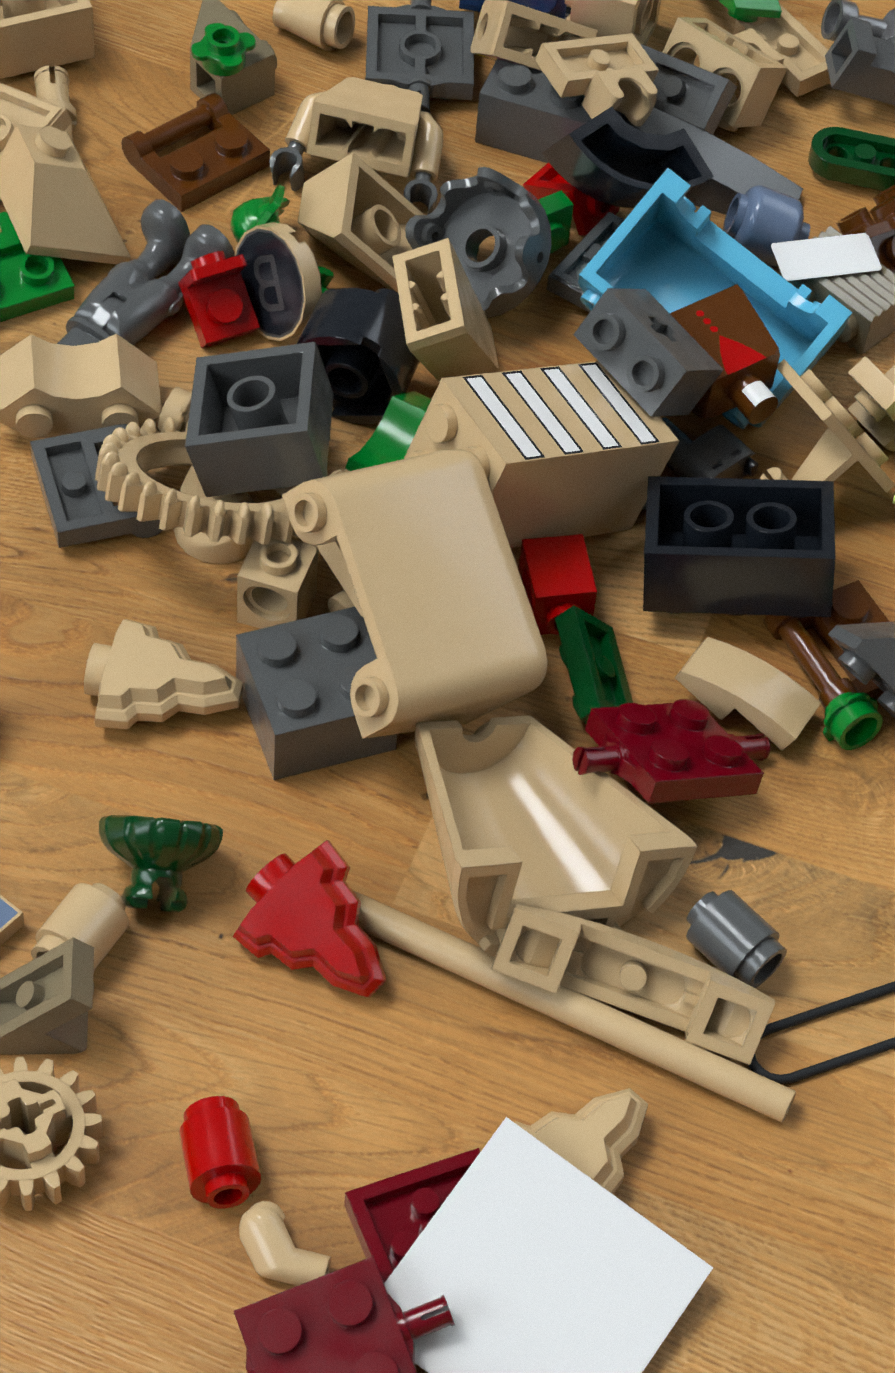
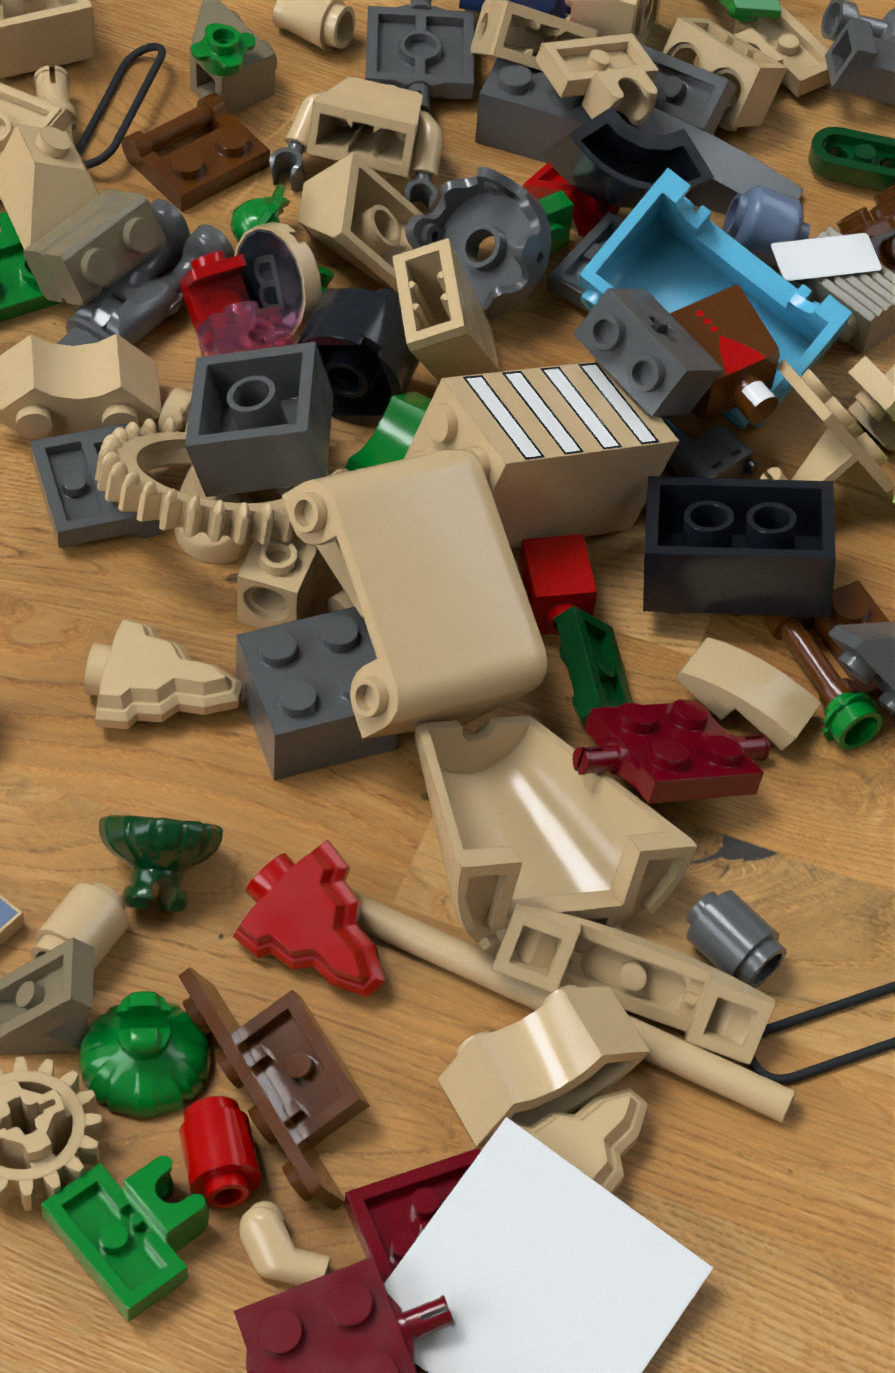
(95, 247): none -> dark tan brick
(128, 1233): none -> green plate
(133, 109): none -> black piece
(144, 1056): none -> green hair
(243, 329): none -> clear pink brick
(290, 1075): none -> reddish brown bracket
(544, 1062): none -> tan brick

